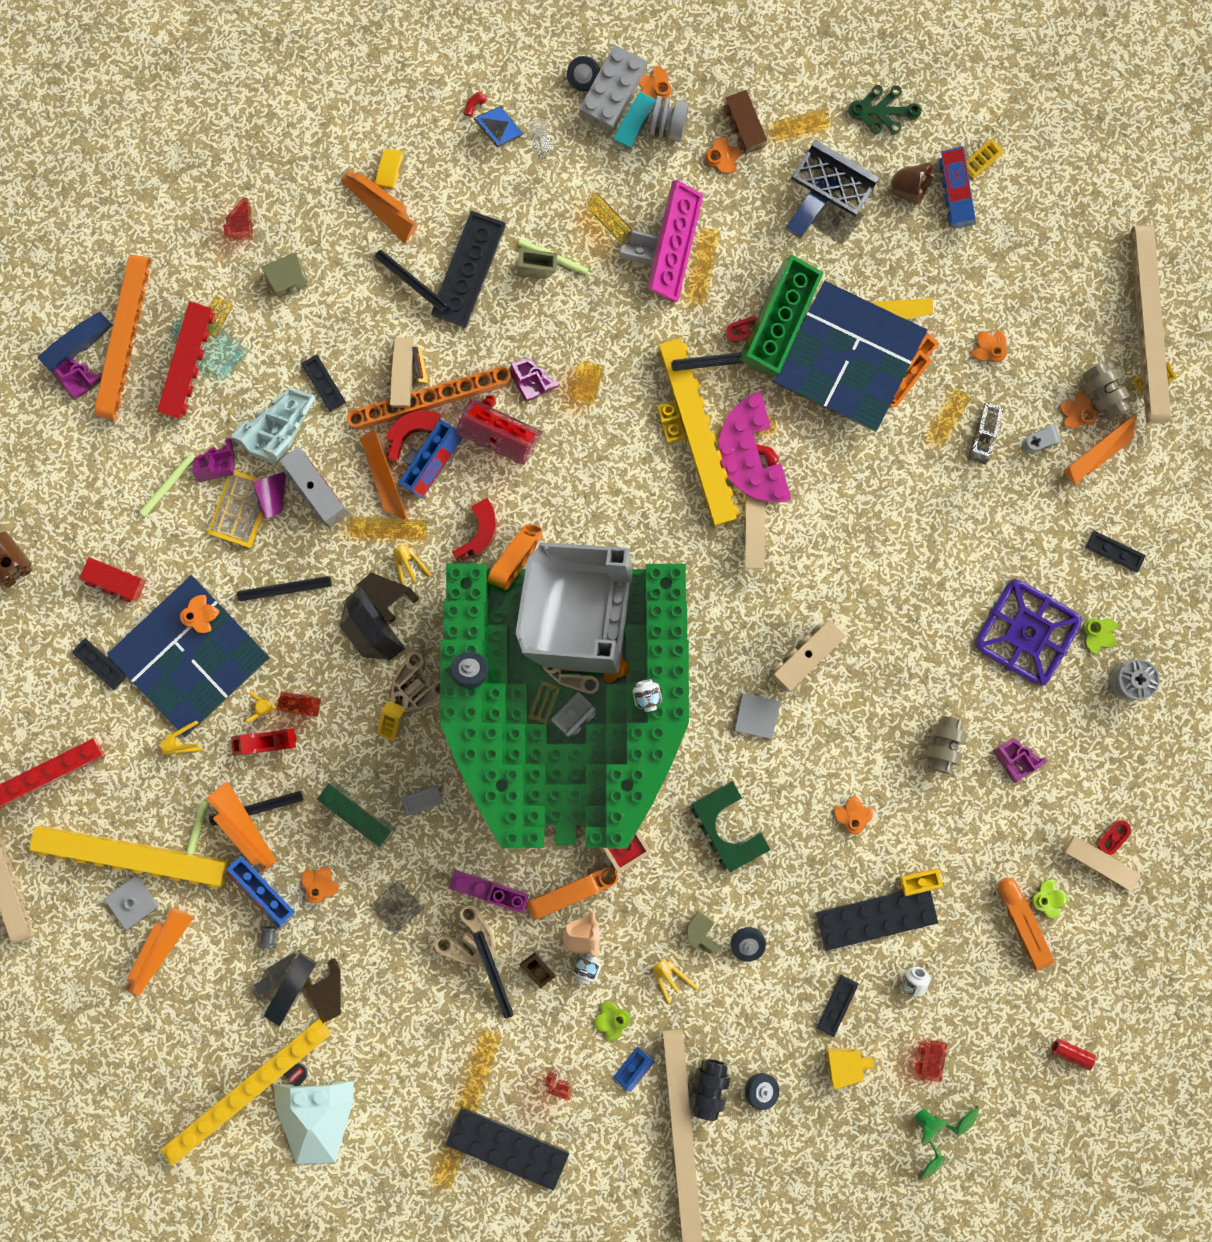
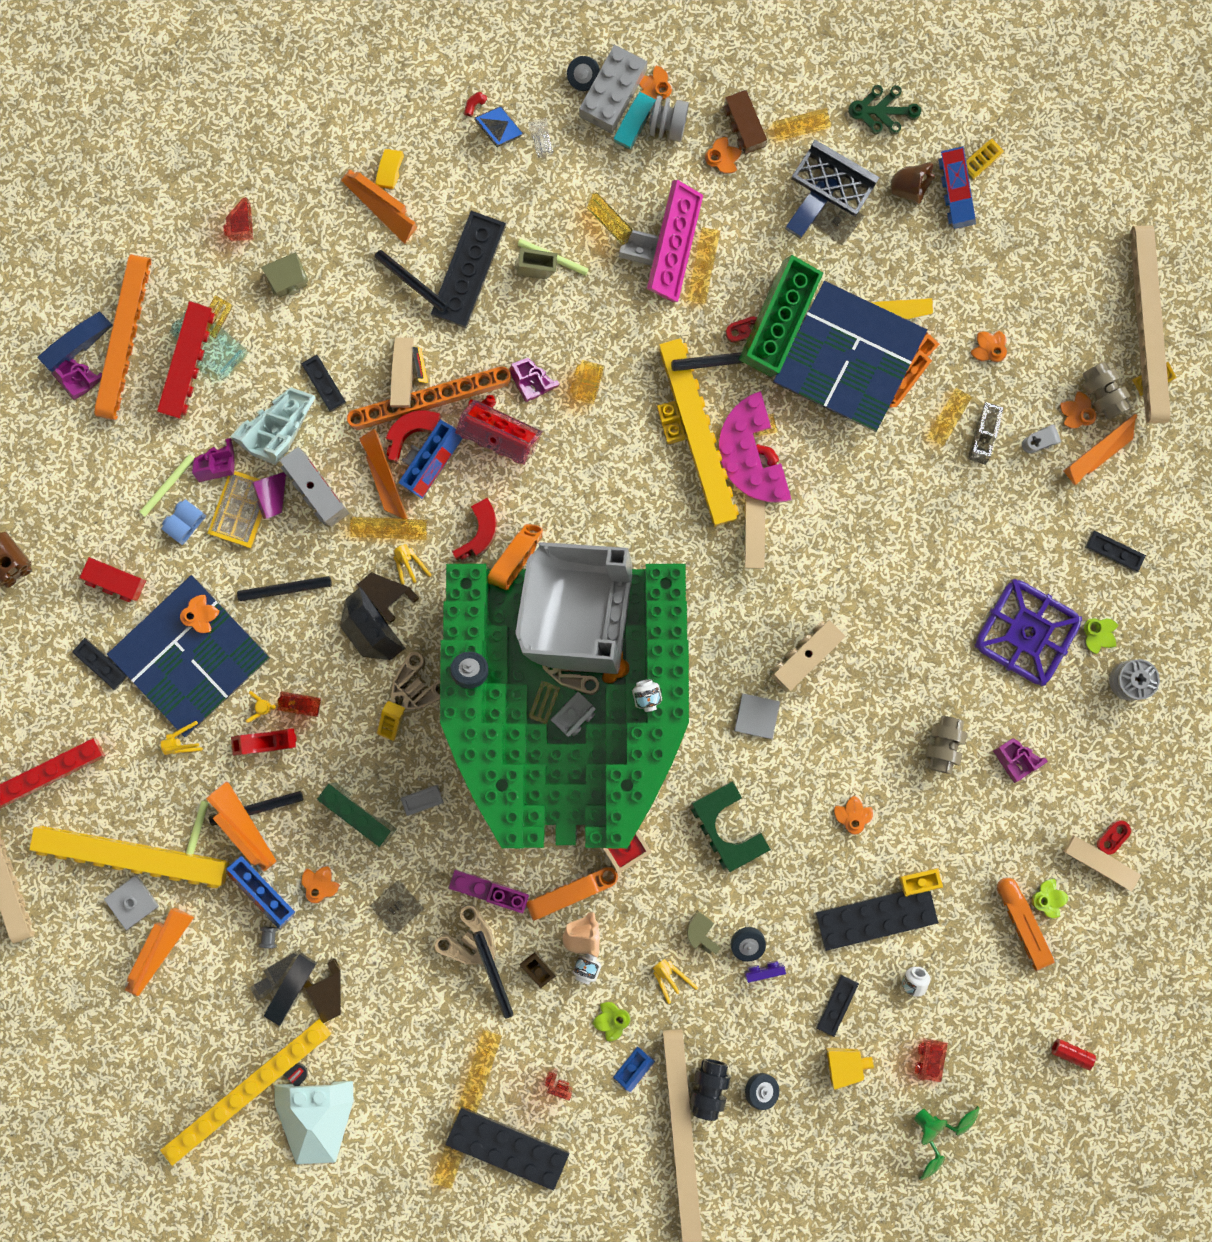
(183, 521): none -> medium blue brick
(771, 970): none -> dark purple plate

